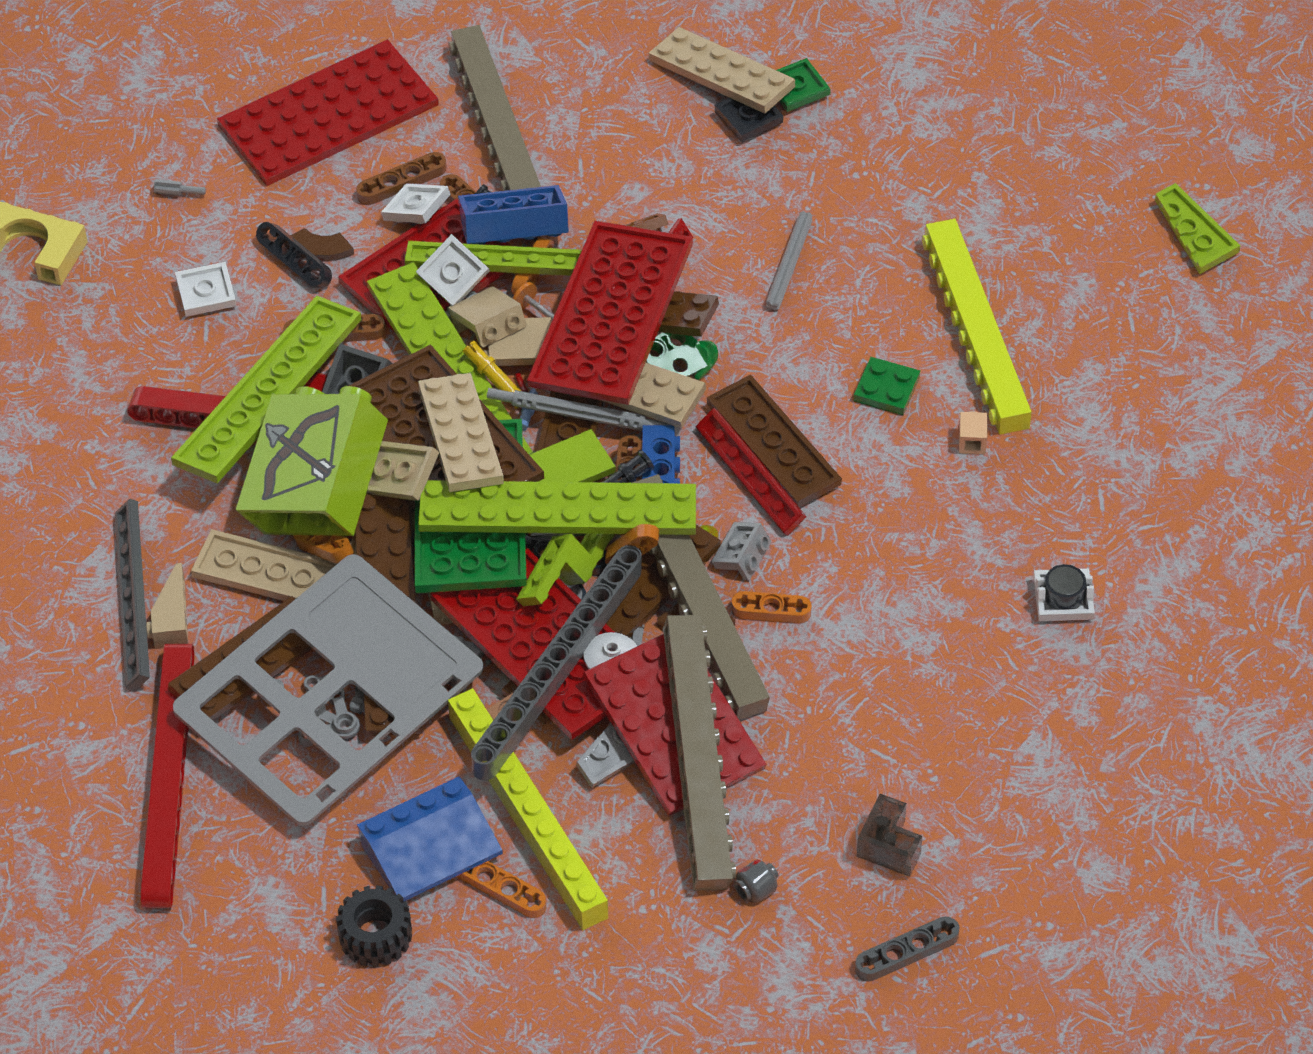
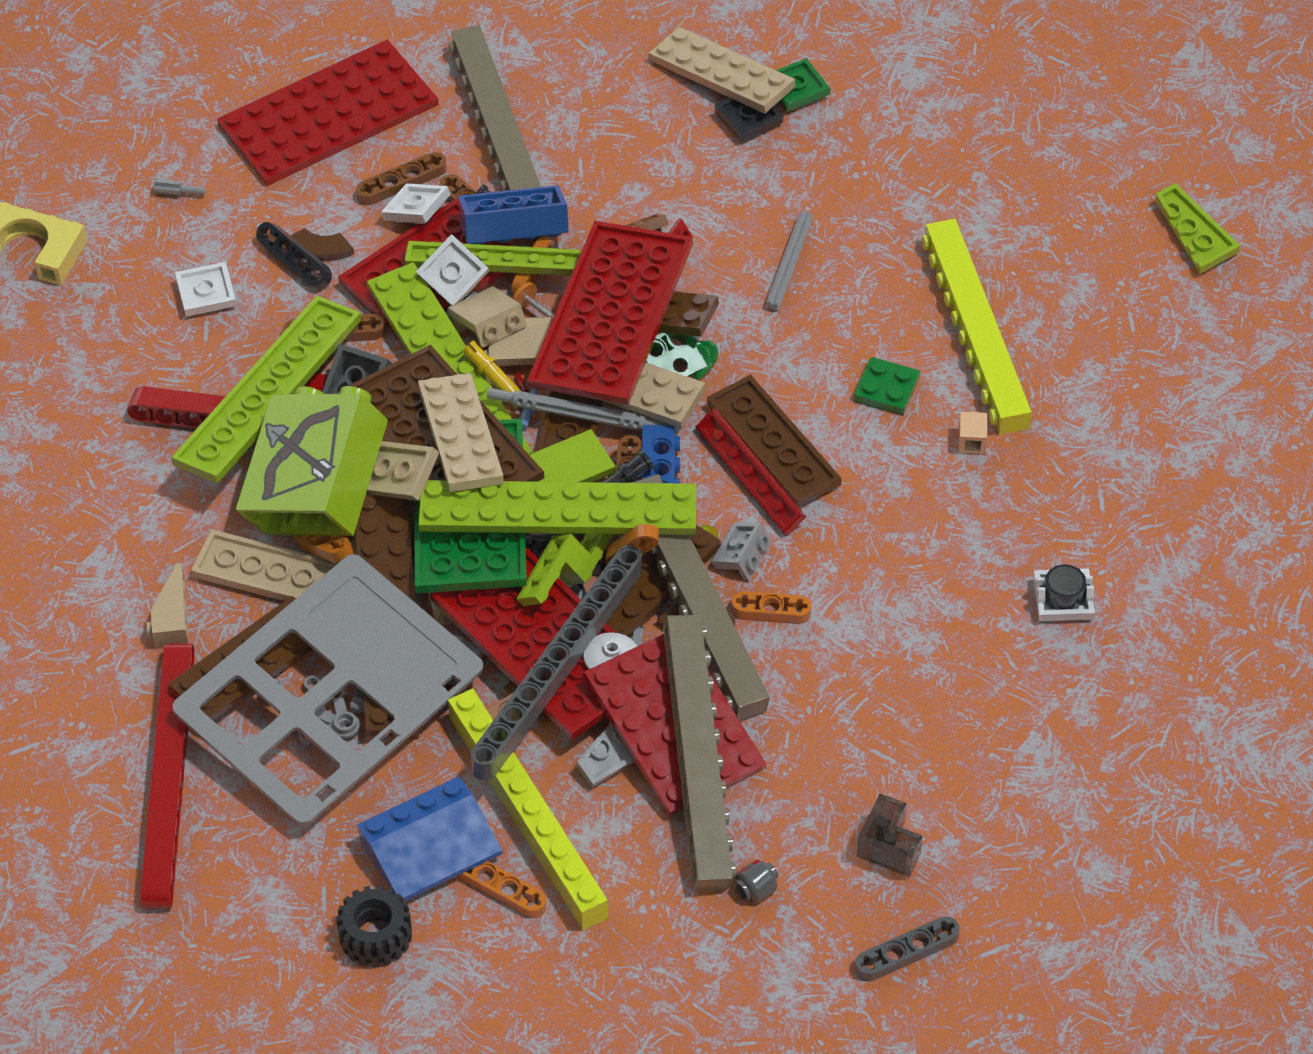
(132, 595): dark grey tile -> none

